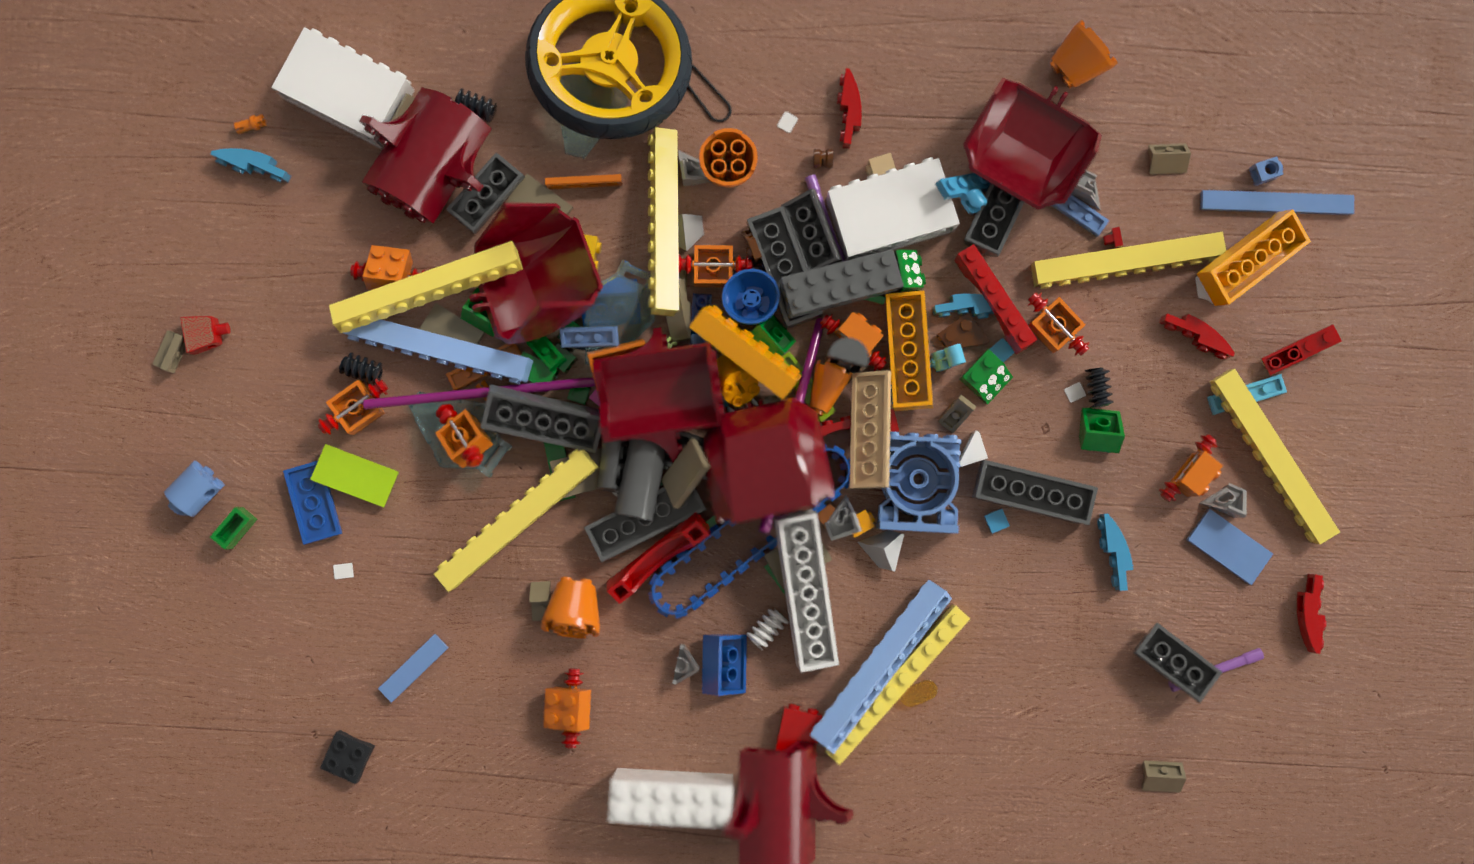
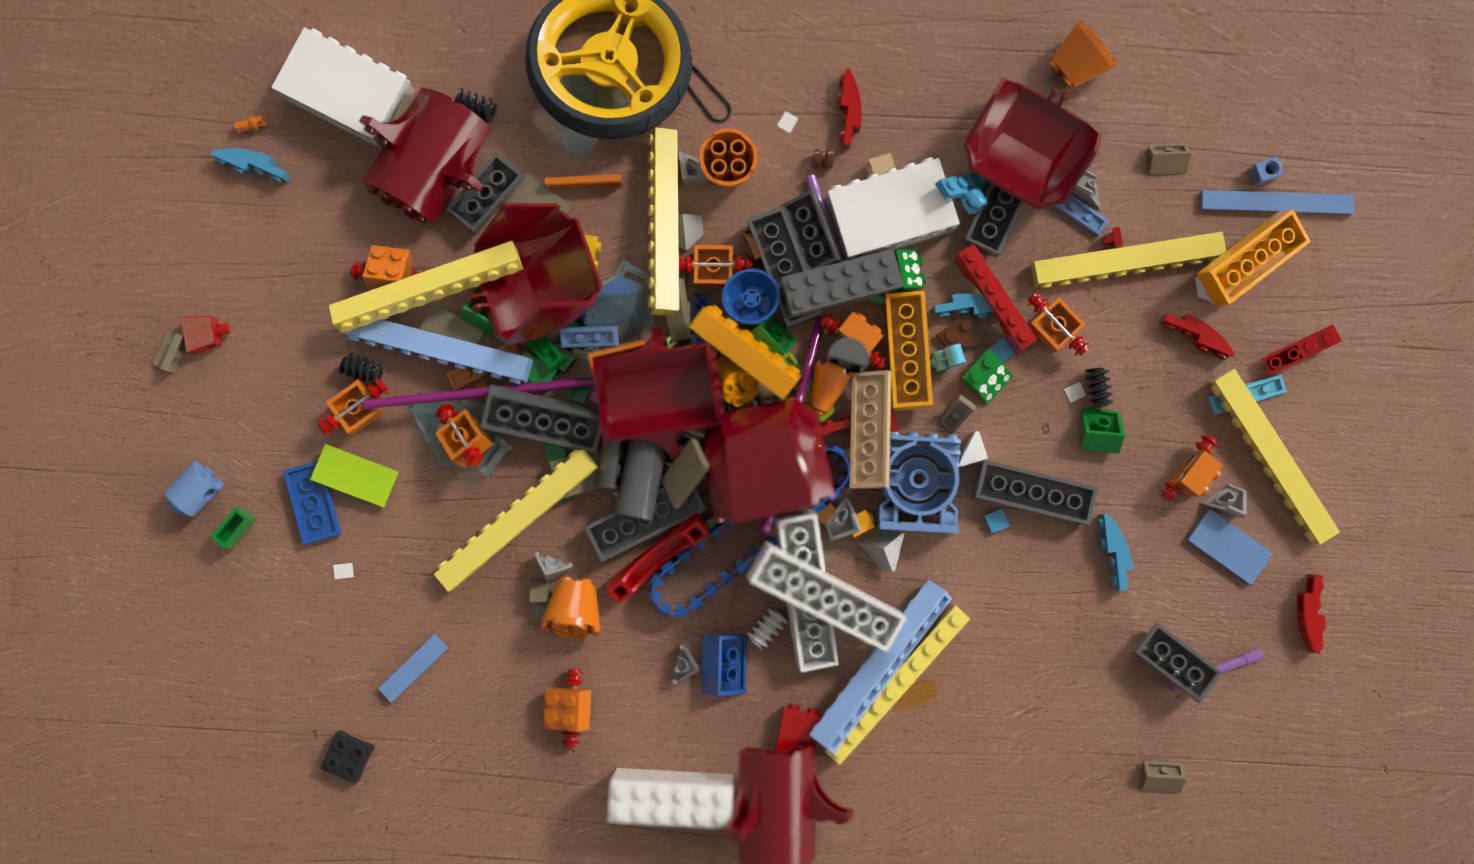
(552, 568): none -> light grey slope
(826, 596): none -> white brick

